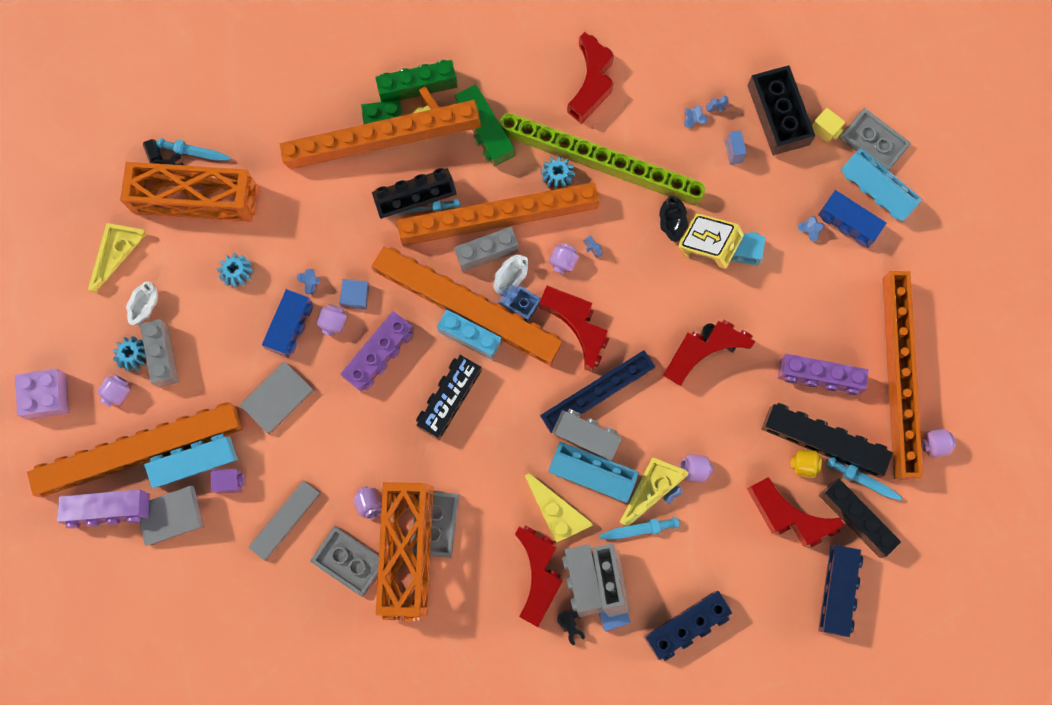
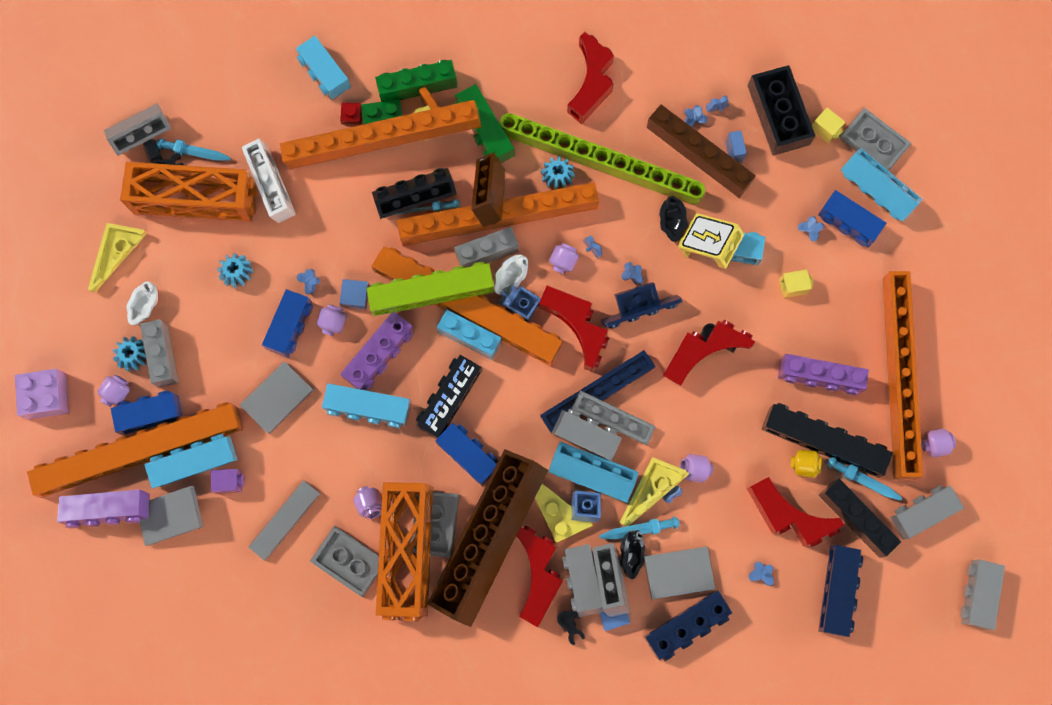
(137, 129): none -> light grey brick
(146, 412): none -> blue brick
(268, 180): none -> white brick
(322, 68): none -> medium azure brick
(350, 113): none -> red plate
(366, 405): none -> medium azure brick
(430, 289): none -> lime brick
(467, 453): none -> blue brick
(487, 537): none -> reddish brown brick
(488, 190): none -> reddish brown brick
(586, 506): none -> medium blue piece
(613, 417): none -> light grey tile
(632, 553): none -> black arm
(633, 273): none -> medium blue piece
(639, 302): none -> dark blue bracket
(679, 572): none -> light grey tile
(700, 151): none -> reddish brown brick
(762, 573): none -> medium blue piece
(796, 283): none -> light yellow brick
(926, 511): none -> light grey brick
(982, 594): none -> light grey brick

